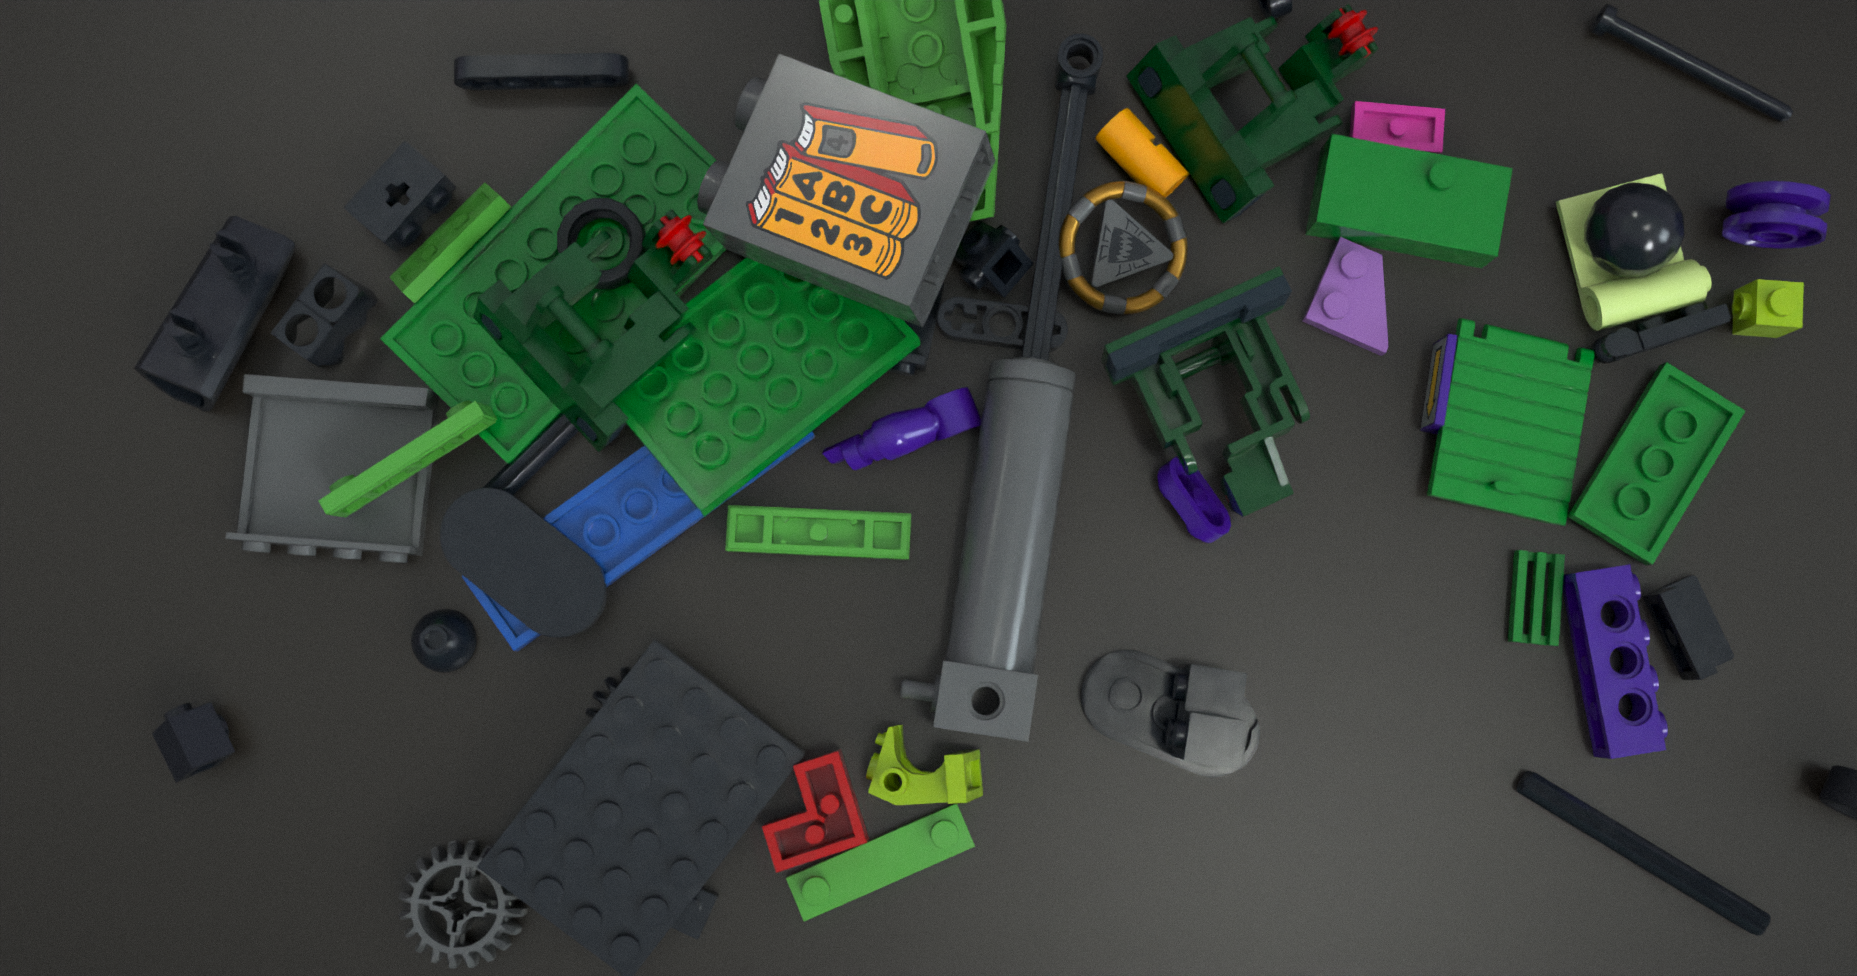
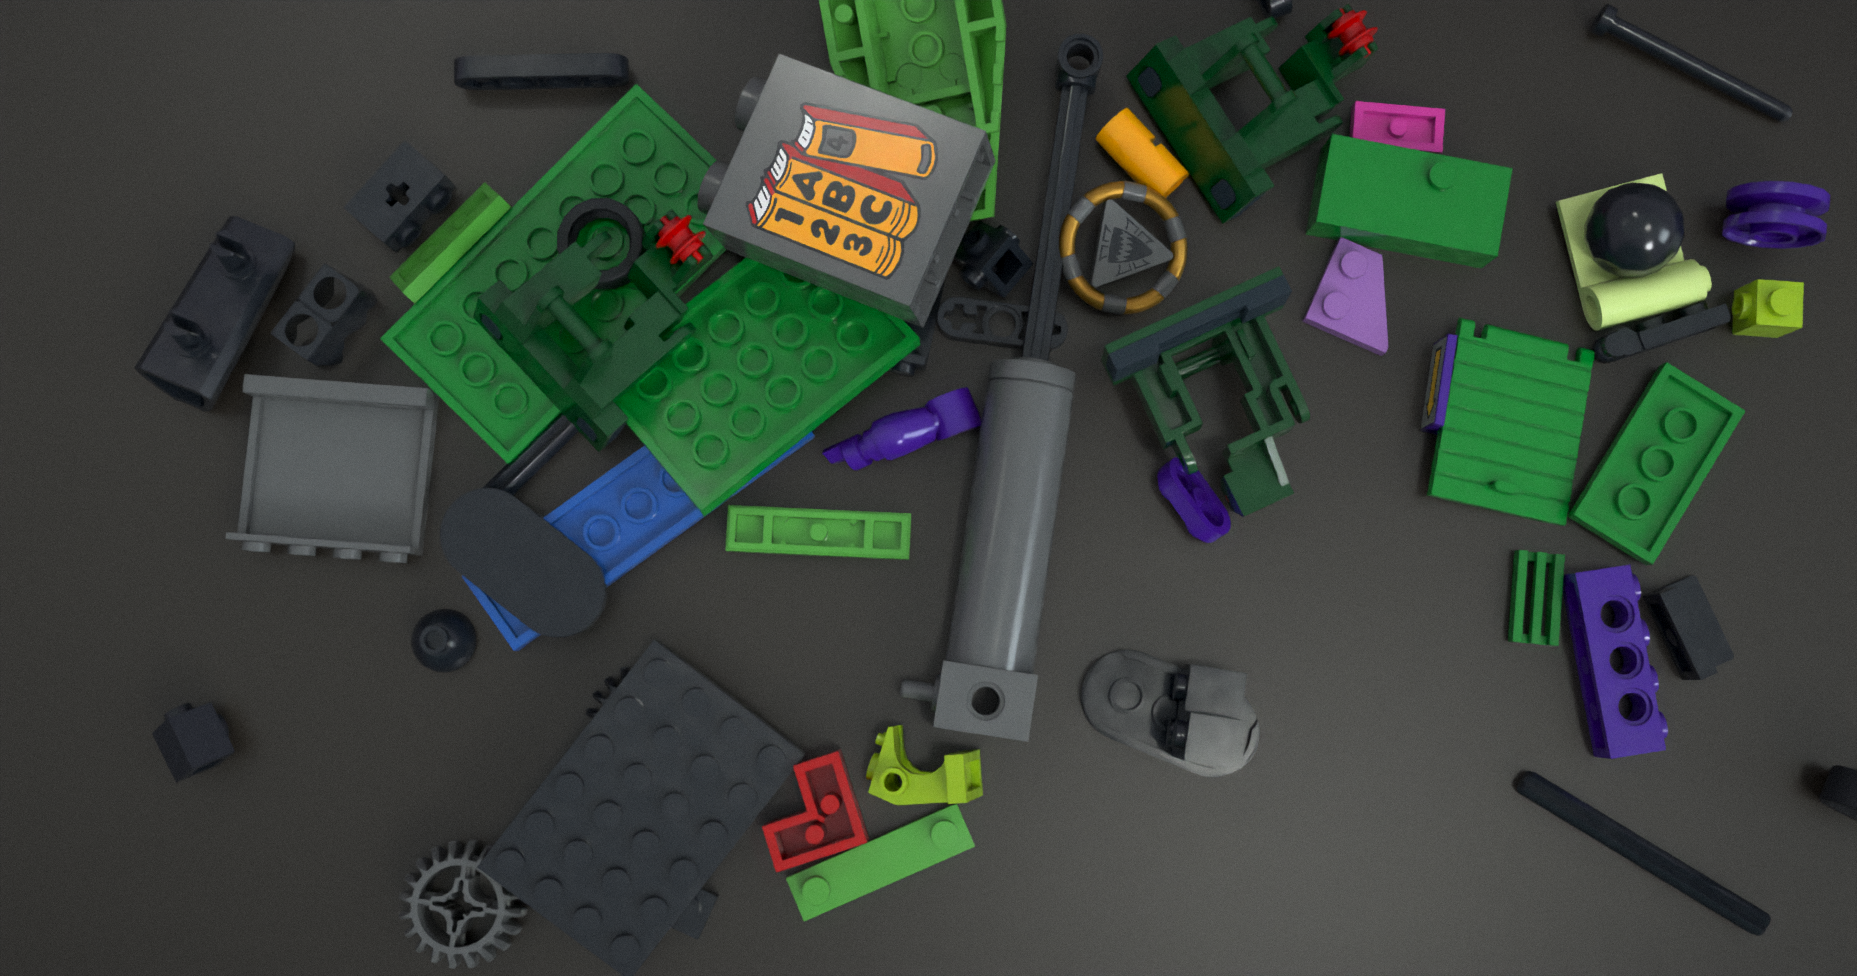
(354, 492): bright green plate -> none

